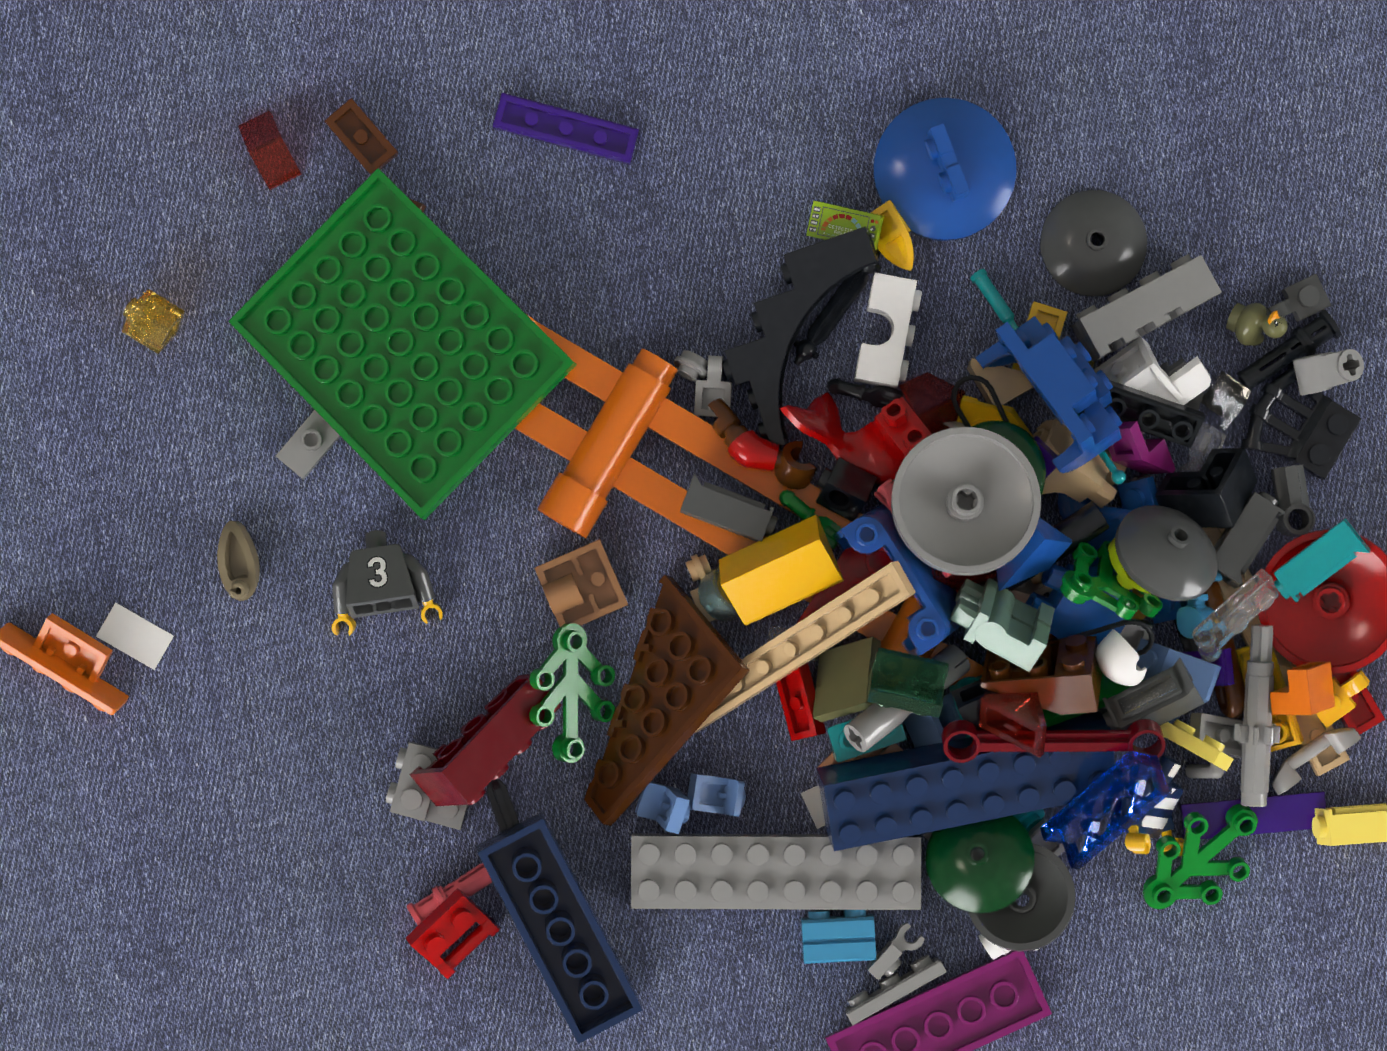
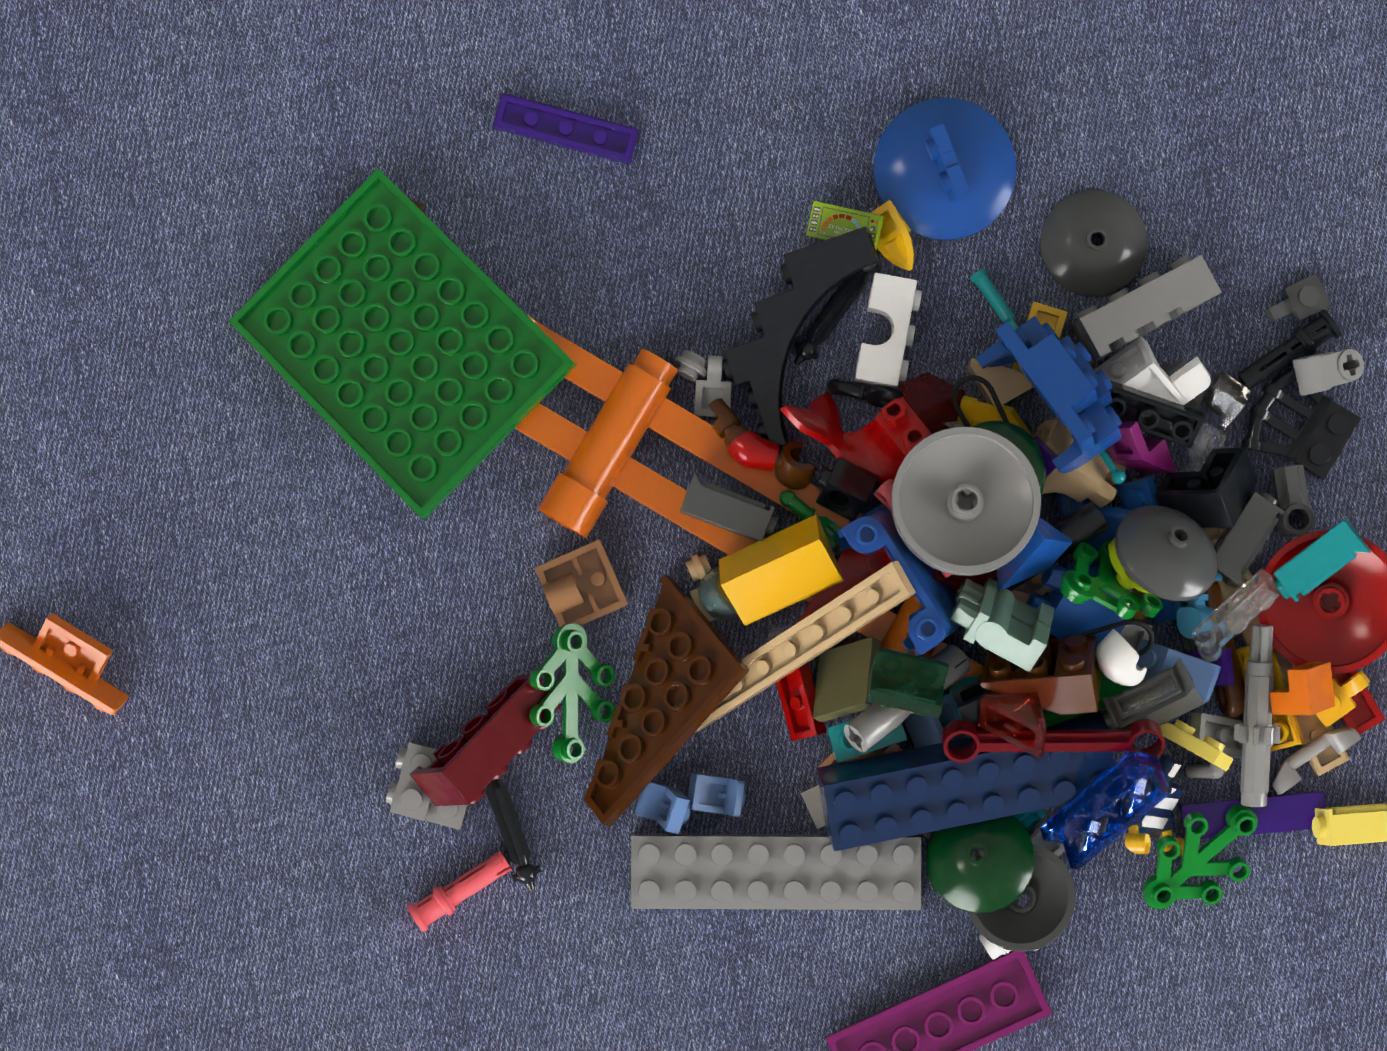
(134, 636): white sticker -> none
(152, 320): clear yellow brick -> none
(238, 561): dark tan arm -> none
(269, 150): clear red slope -> none
(308, 445): light grey plate -> none
(361, 136): reddish brown plate -> none
(380, 583): dark grey torso -> none
(446, 926): red plate -> none
(559, 927): dark blue brick -> none
(838, 937): dark azure brick -> none
(887, 958): light grey plate -> none
(894, 988): light grey tile -> none
(1250, 322): olive animal -> none

